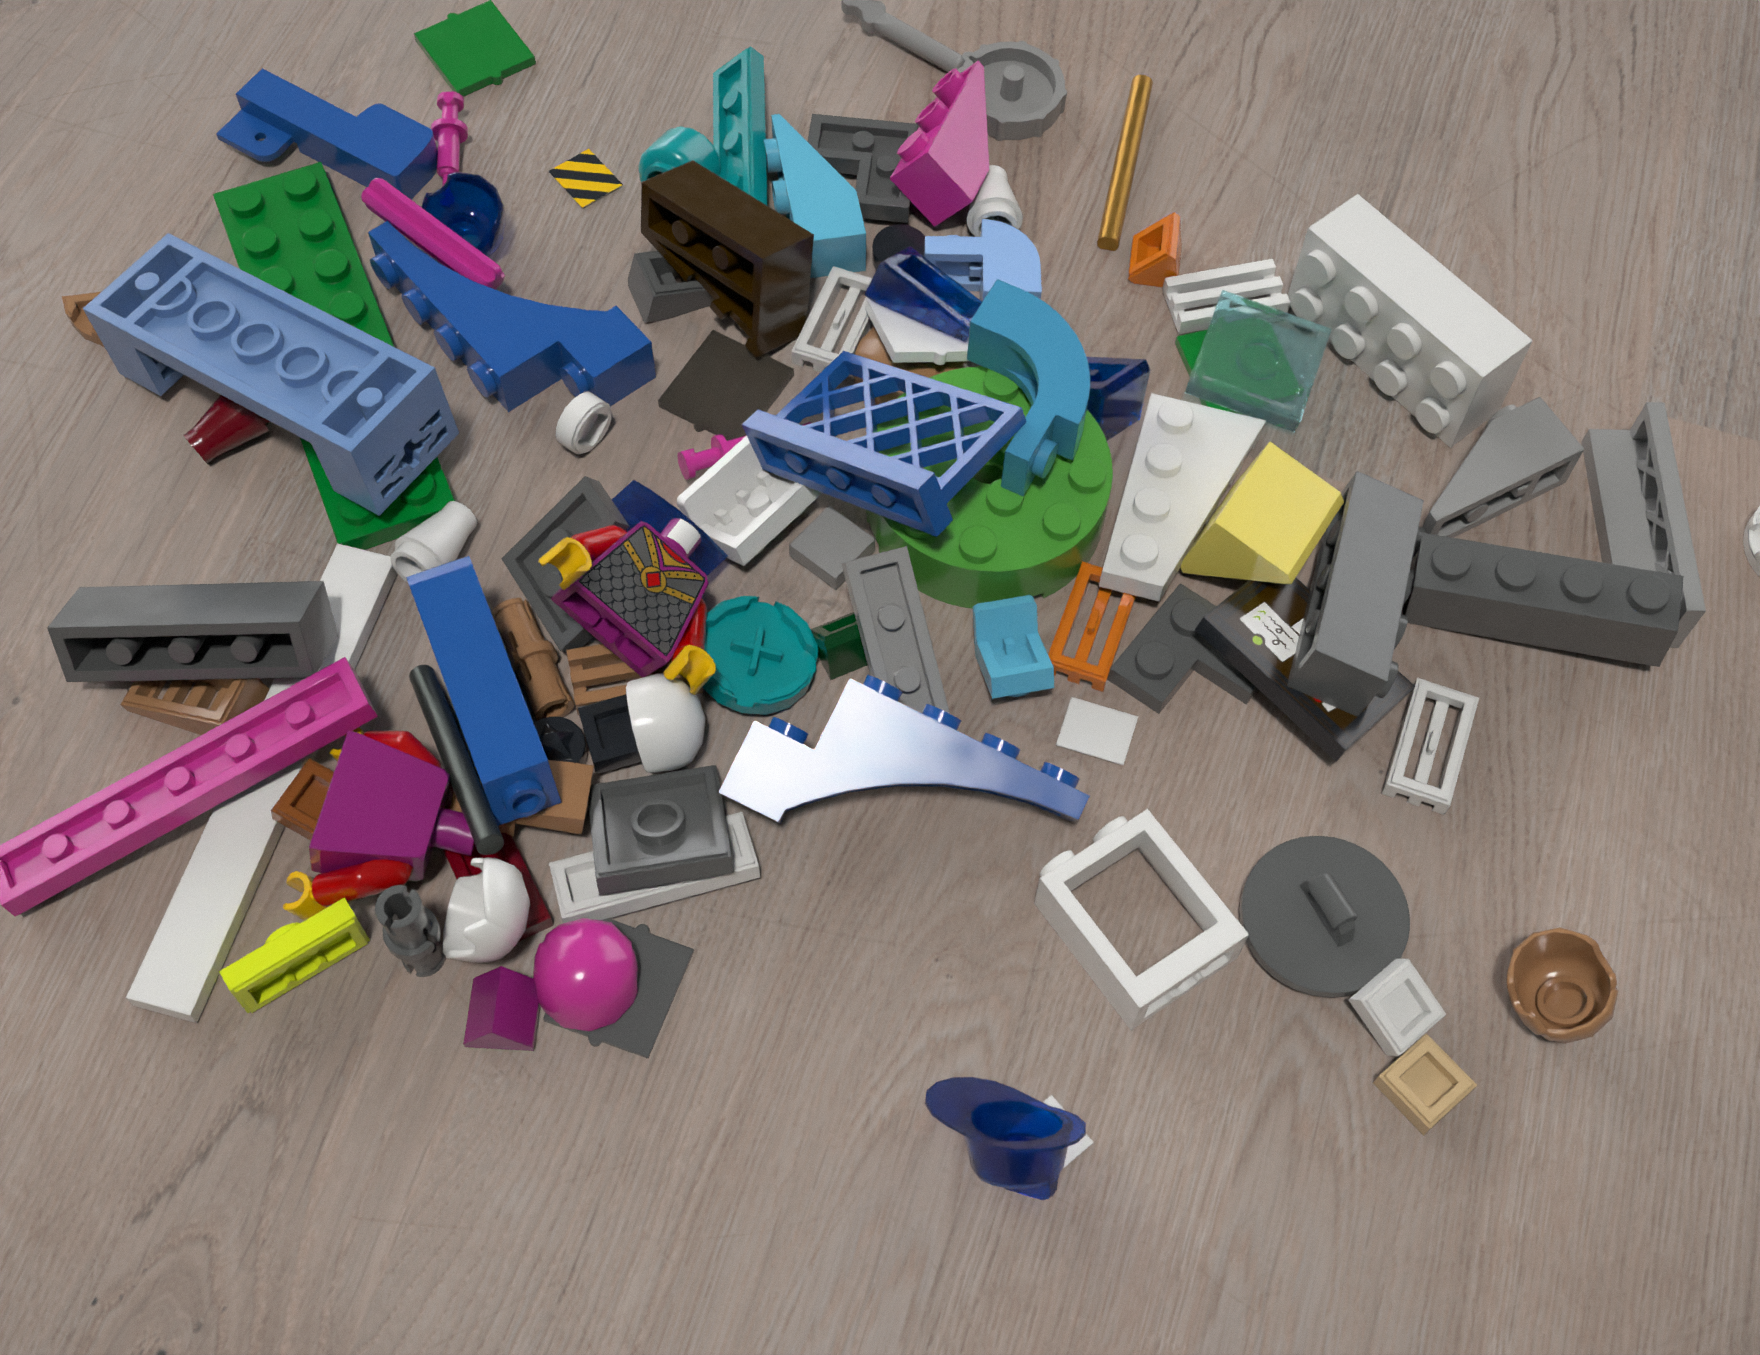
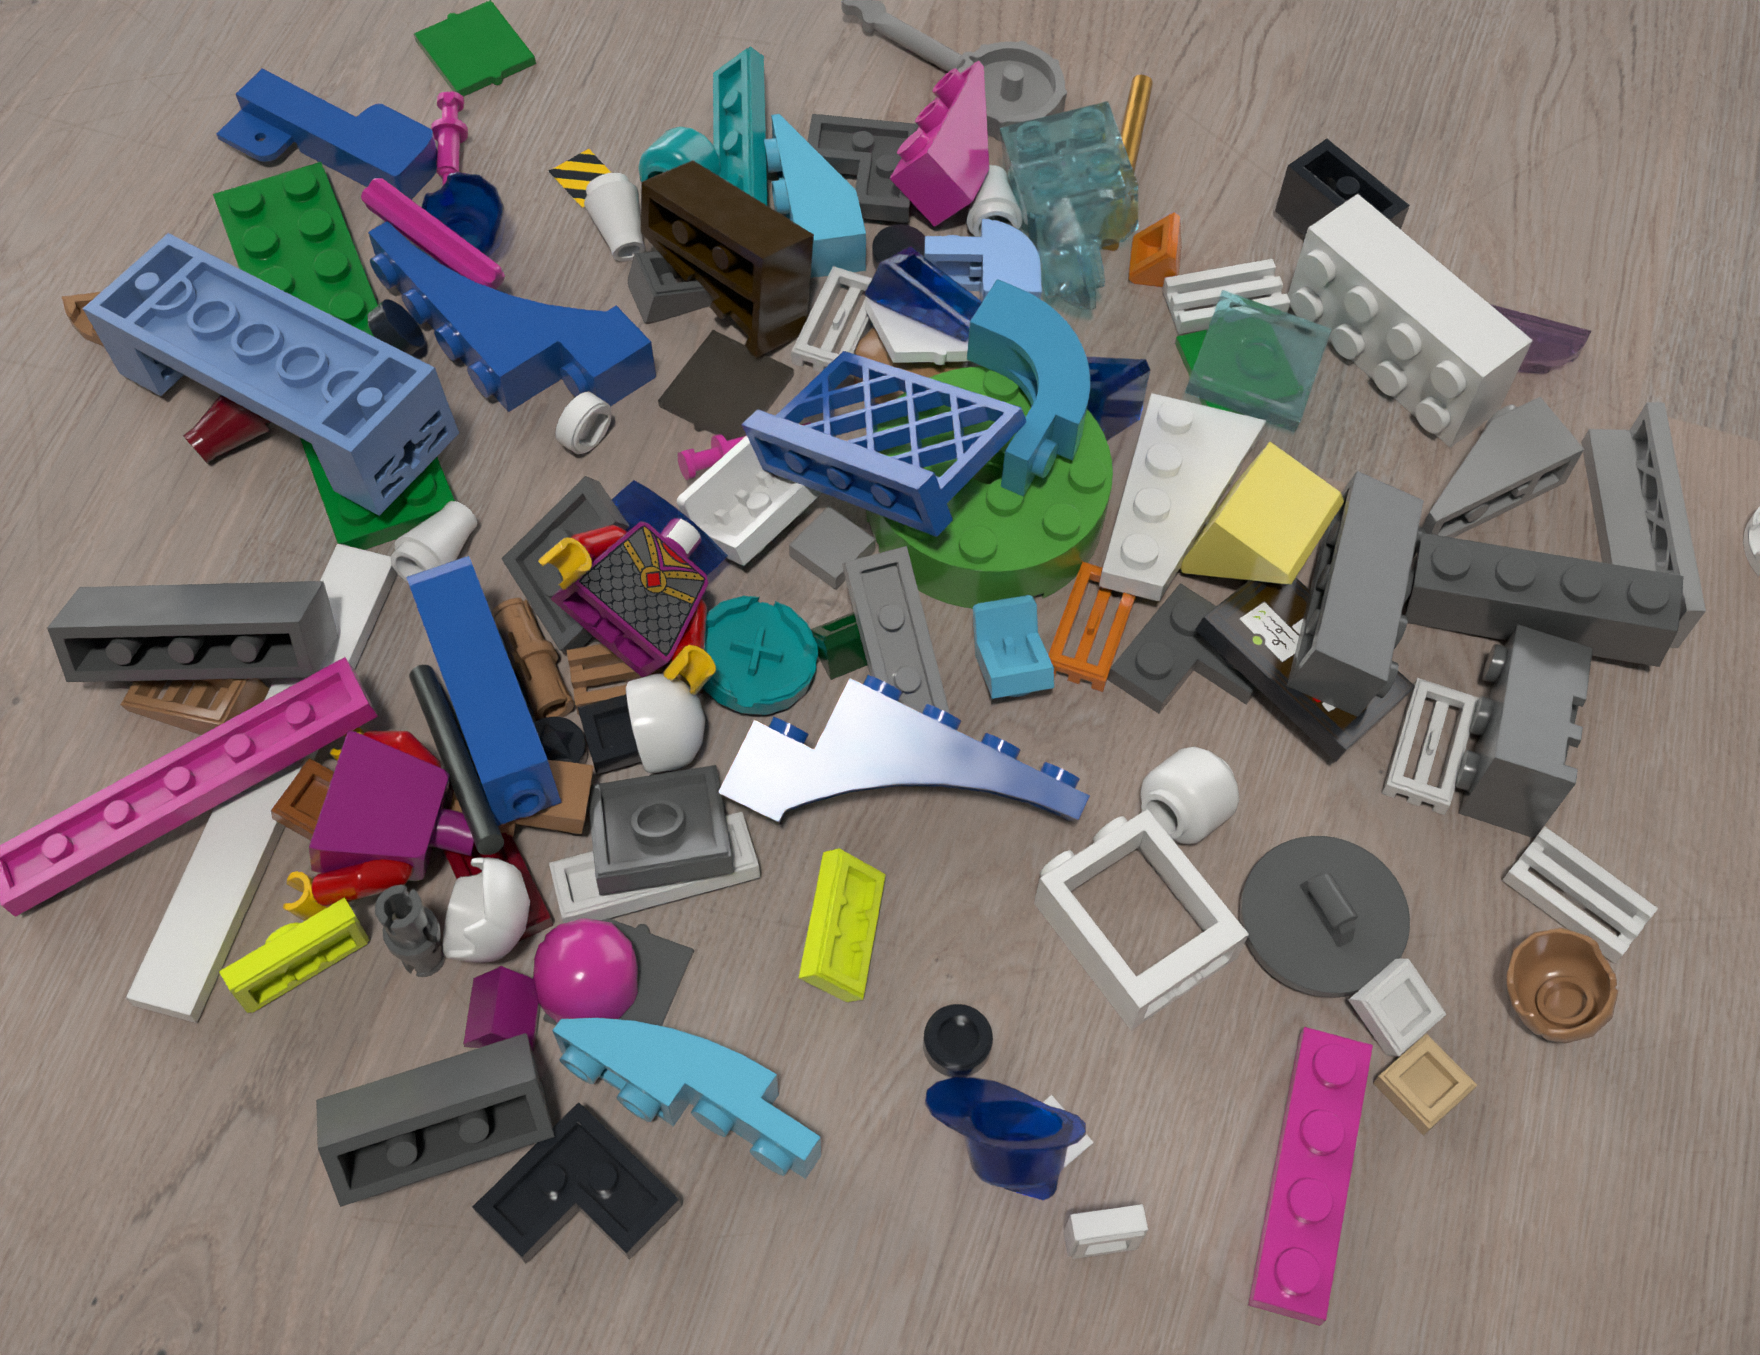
(396, 327): none -> black tile
(432, 1119): none -> dark grey brick
(572, 1173): none -> black plate
(616, 212): none -> white cone
(669, 1069): none -> medium azure slope
(842, 926): none -> neon yellow plate
(957, 1040): none -> black tile
(1072, 195): none -> clear light blue brick
(1097, 731): white sticker -> none
(1105, 1231): none -> white tile
(1190, 794): none -> white head
(1311, 1177): none -> dark pink plate
(1326, 180): none -> black brick
(1525, 731): none -> dark grey wedge
(1552, 341): none -> clear purple tile
(1587, 887): none -> white tile

